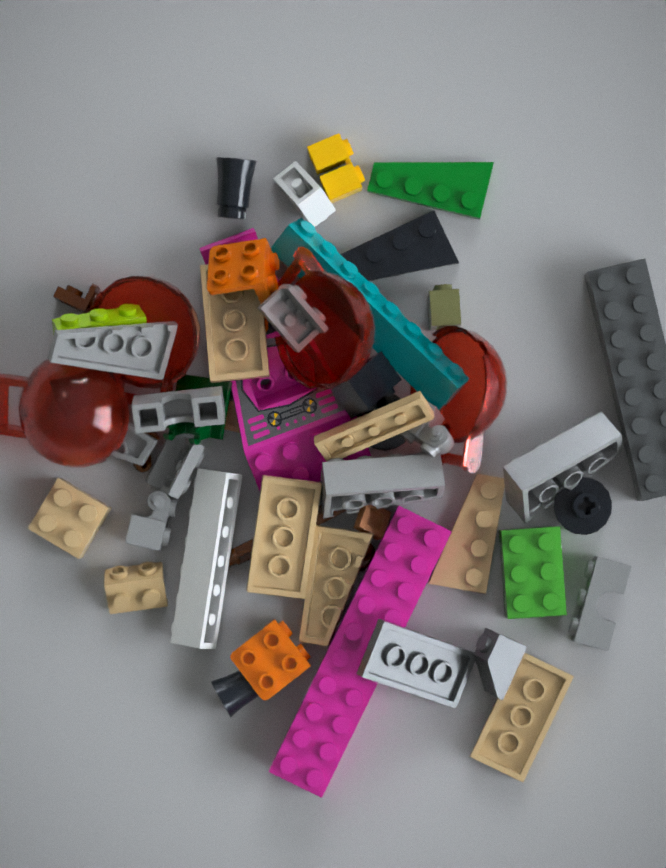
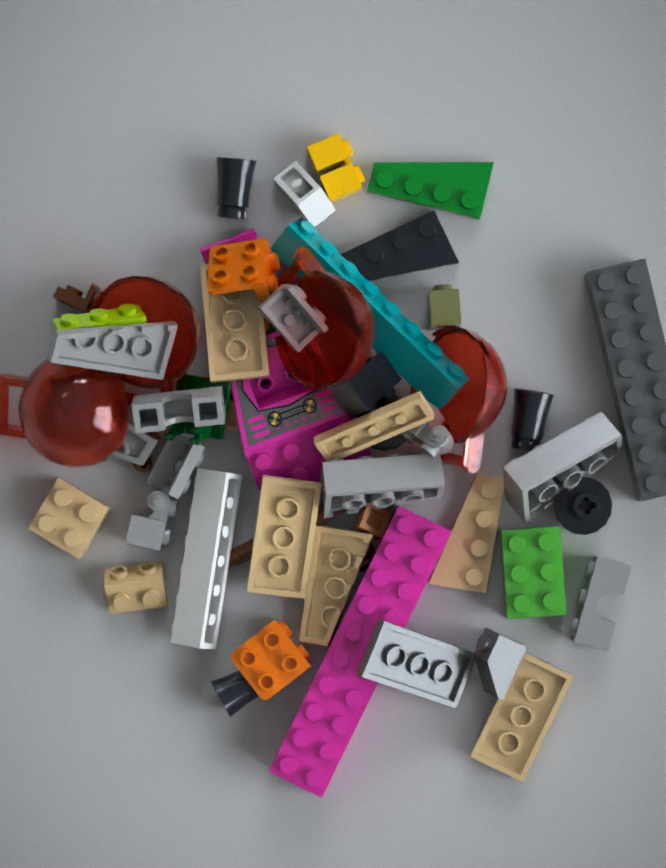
(529, 417): none -> black plant

